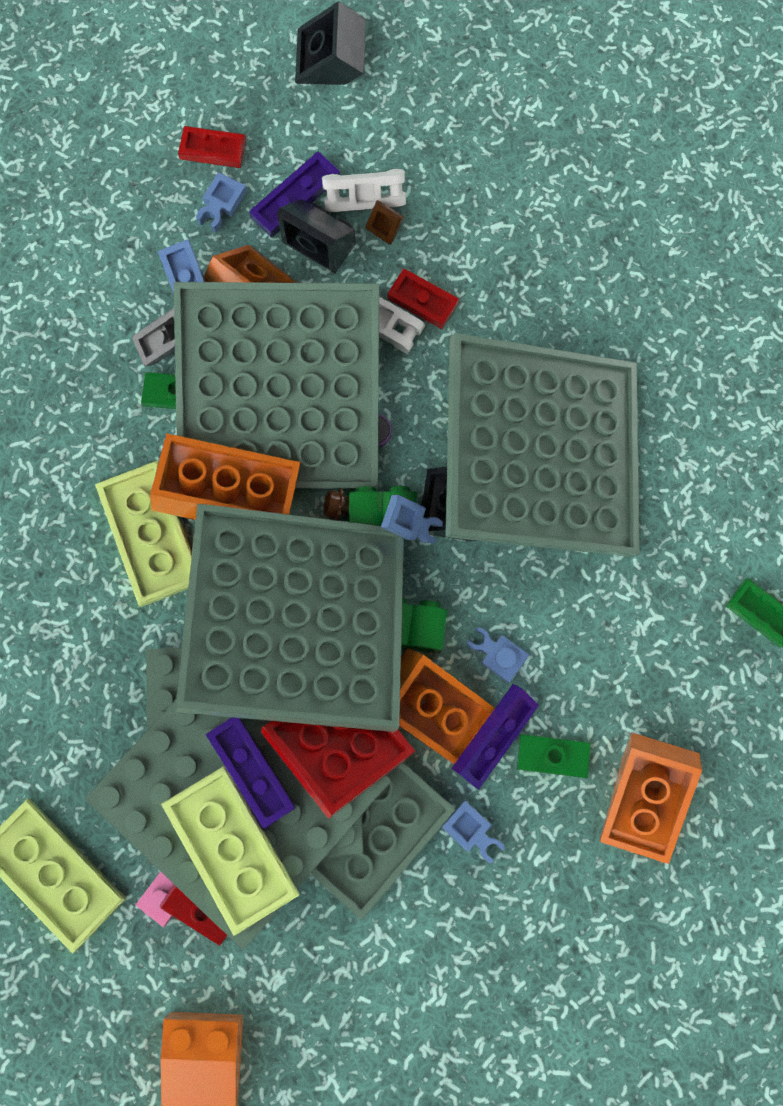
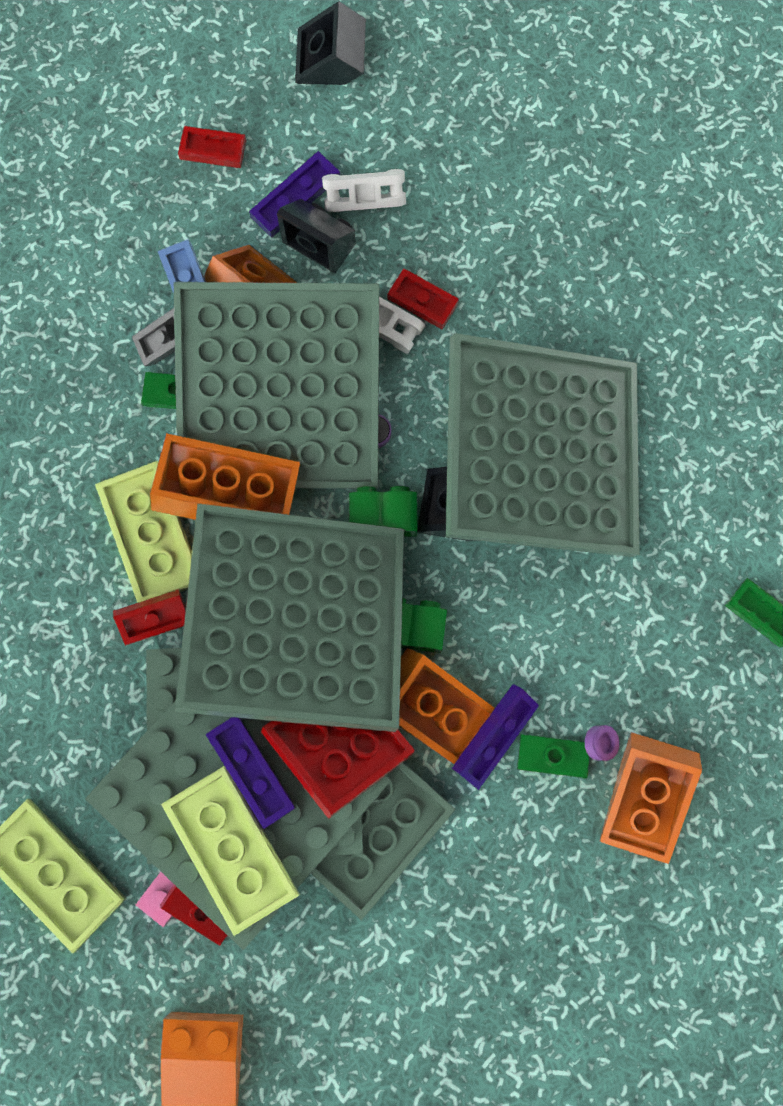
(150, 617): none -> red plate
(222, 198): medium blue plate -> none
(336, 504): reddish brown plate -> none
(384, 222): reddish brown slope -> none
(407, 520): medium blue plate -> none
(469, 829): medium blue plate -> none
(501, 657): medium blue plate -> none
(601, 743): none -> medium lavender tile

